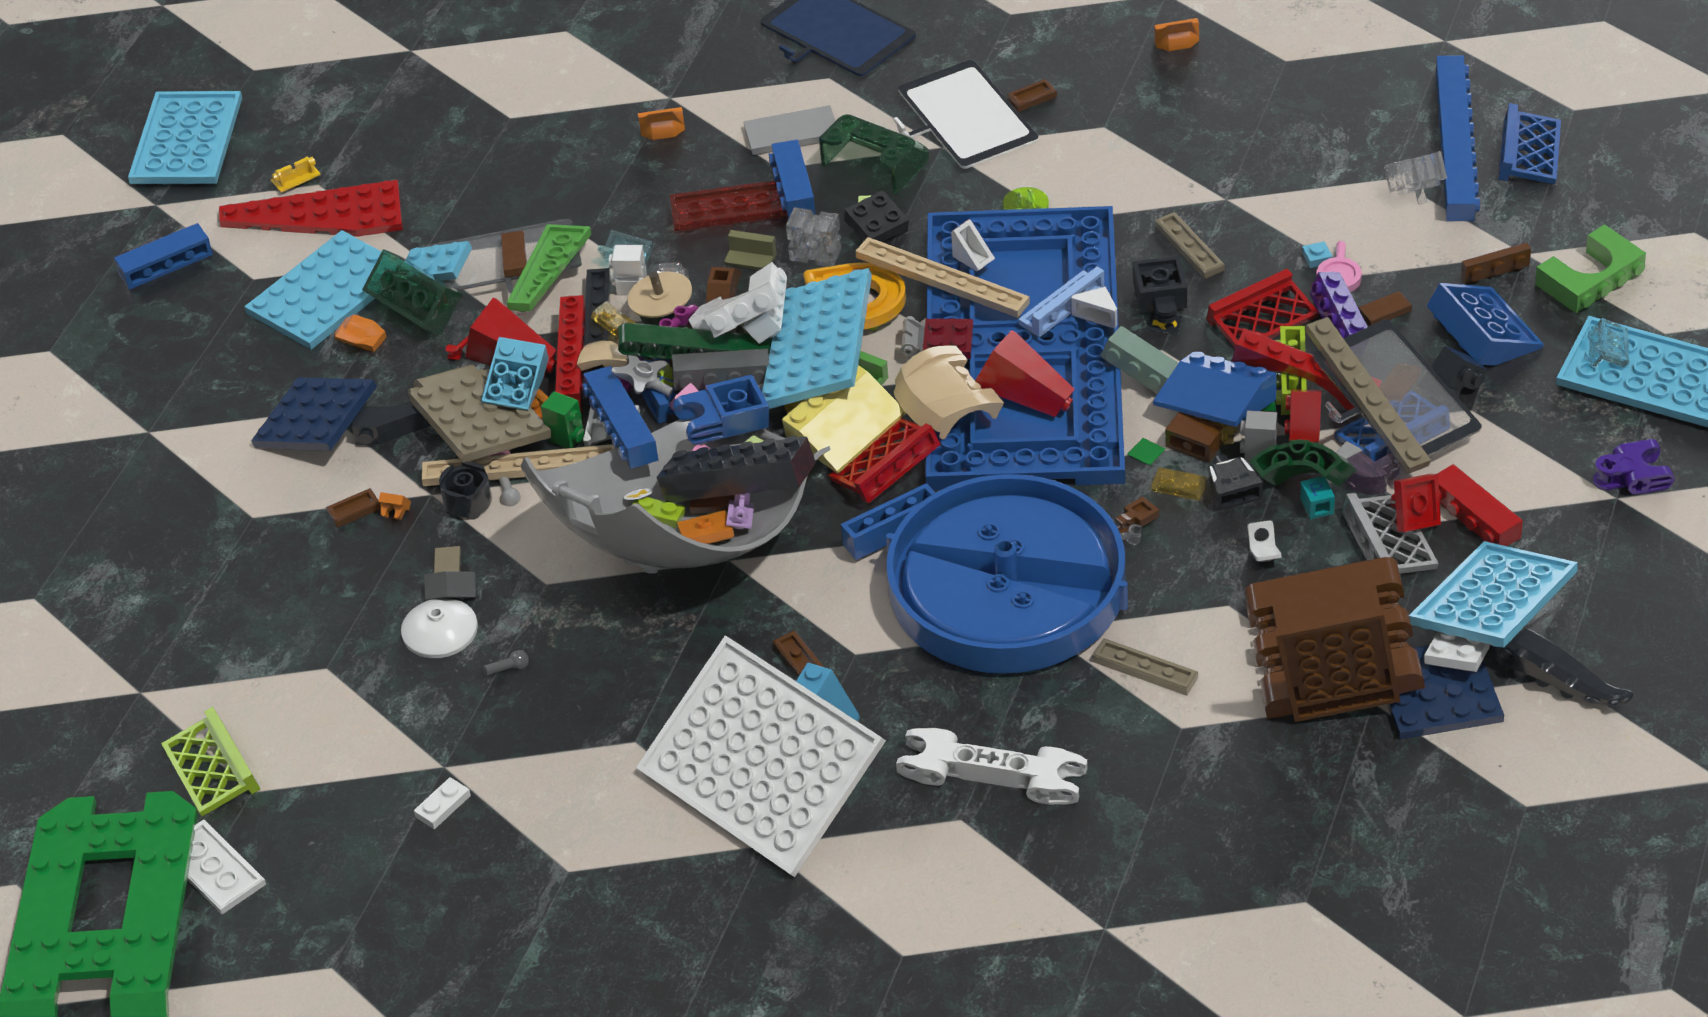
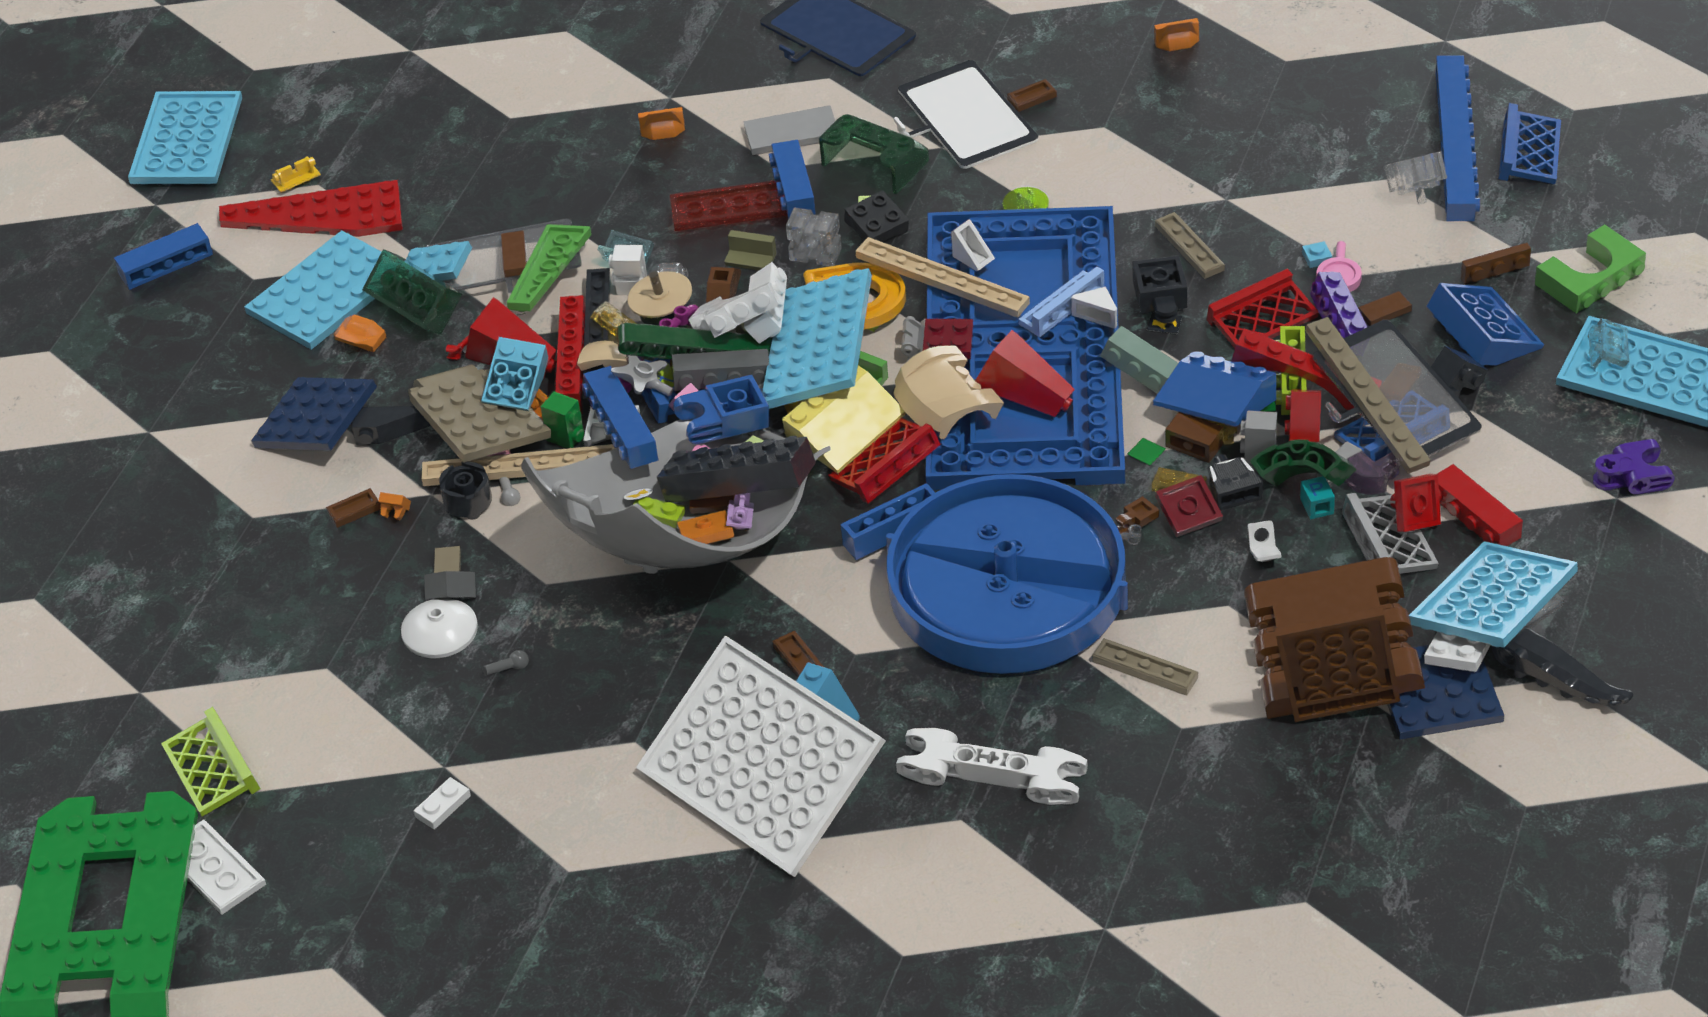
(1188, 506): none -> dark red plate

